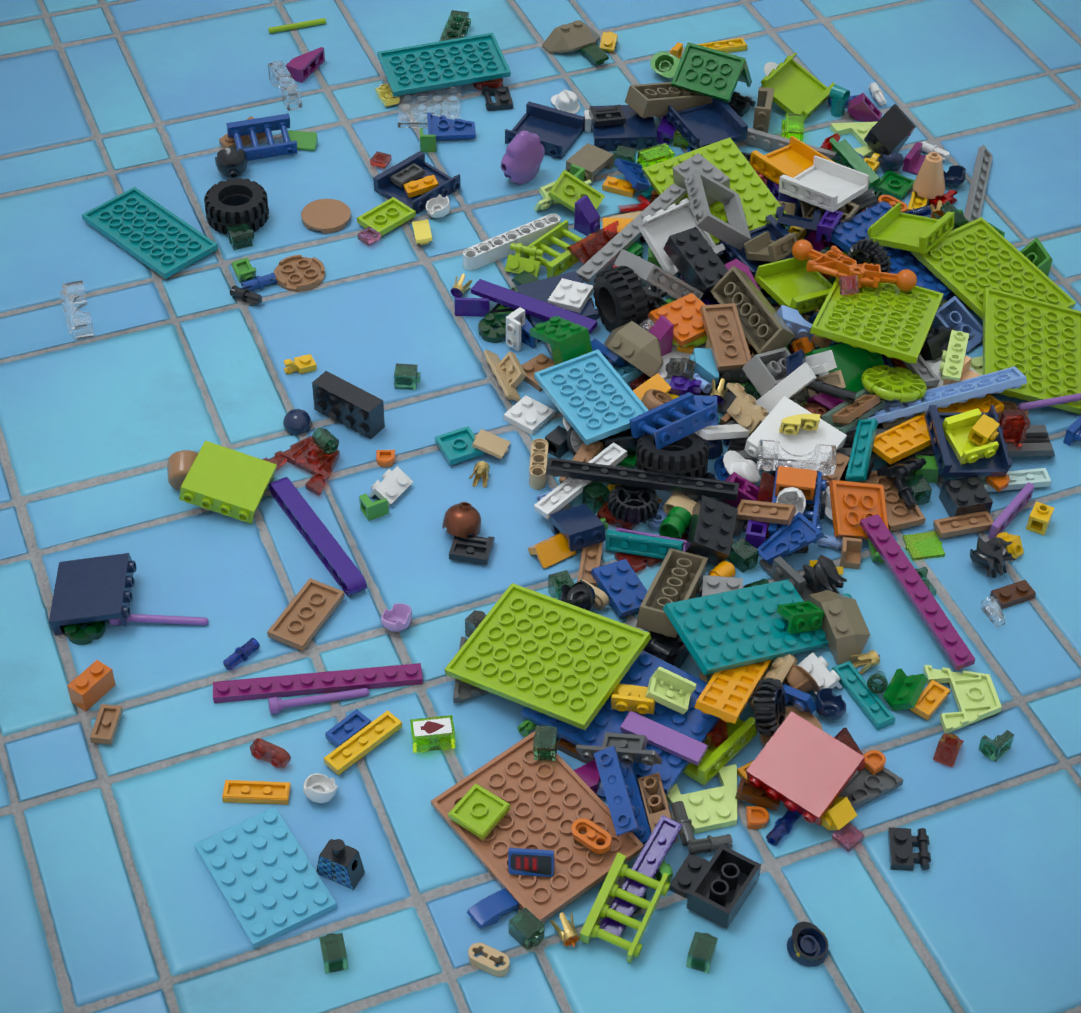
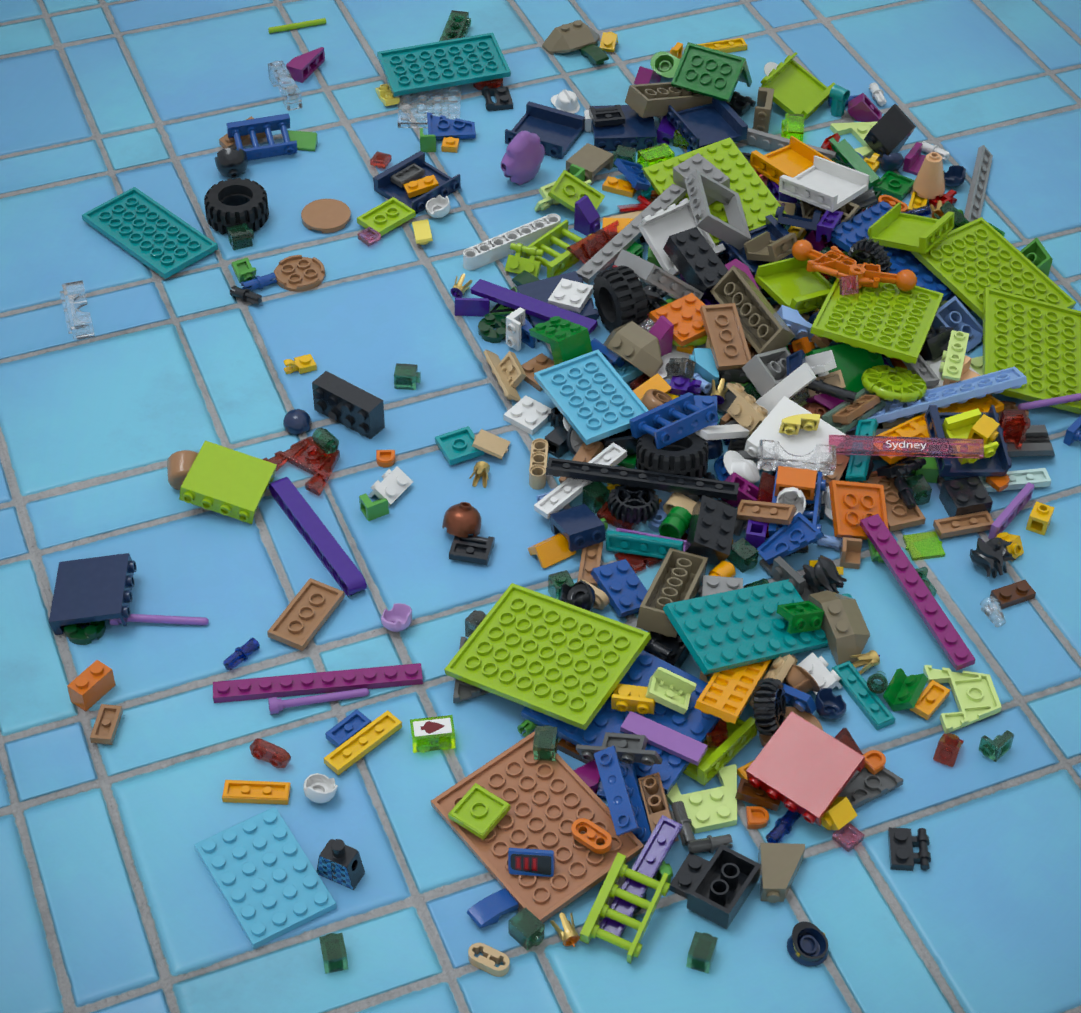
(450, 144): none -> light orange plate
(555, 418): none -> black gear
(646, 76): none -> magenta slope
(778, 869): none -> dark tan slope
(908, 446): none -> clear pink tile

